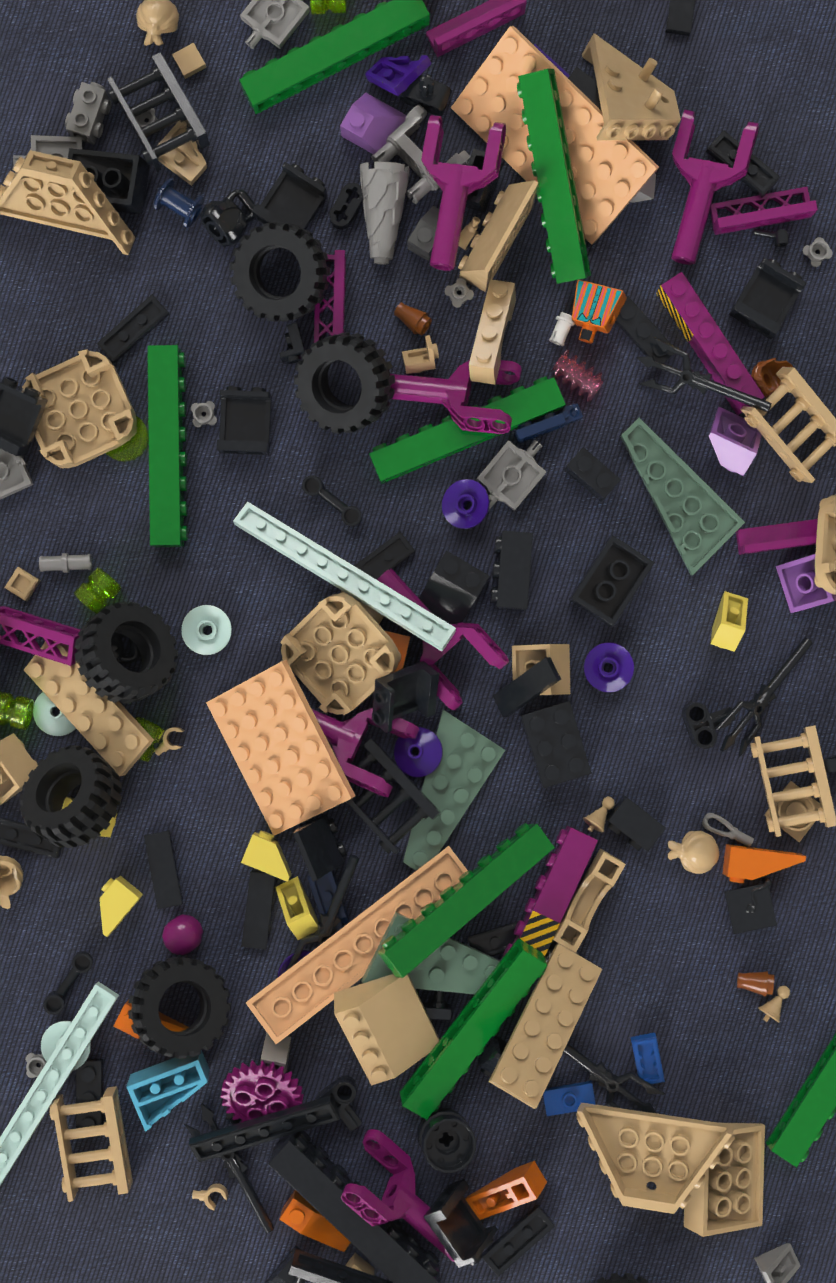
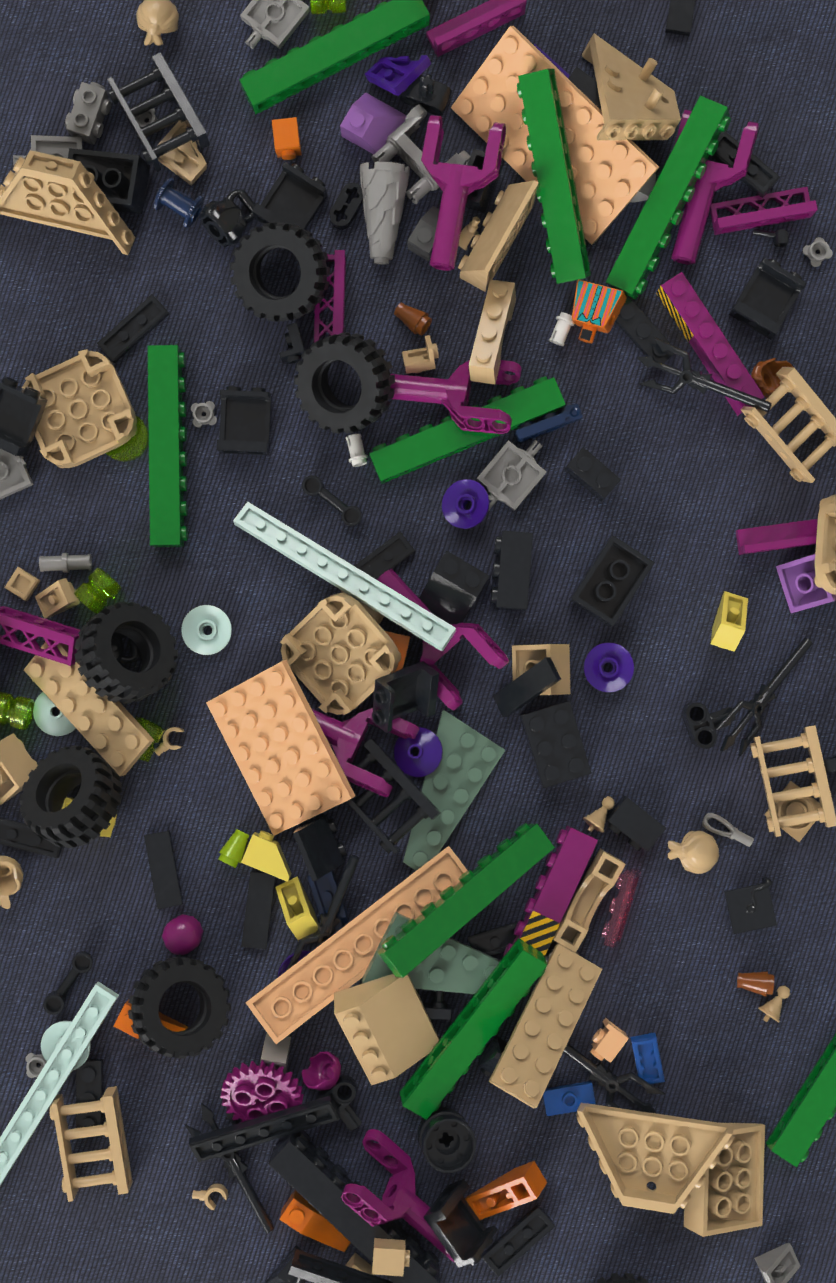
(57, 598): none -> tan slope
(117, 902): light yellow slope -> none
(165, 1086): medium azure wedge -> none
(189, 60): tan tile -> none
(234, 848): none -> lime cone
(286, 138): none -> orange brick
(322, 1072): none -> magenta hair
(356, 450): none -> white pin
(390, 1257): none -> tan brick
(458, 300): light grey plate -> none
(578, 375): clear pink piece -> none
(608, 1041): none -> light nougat brick
(620, 907): none -> clear pink plate
(669, 196): none -> green brick
(688, 506): sand green wing -> none
(734, 441): medium lavender slope -> none
(753, 863): orange slope -> none

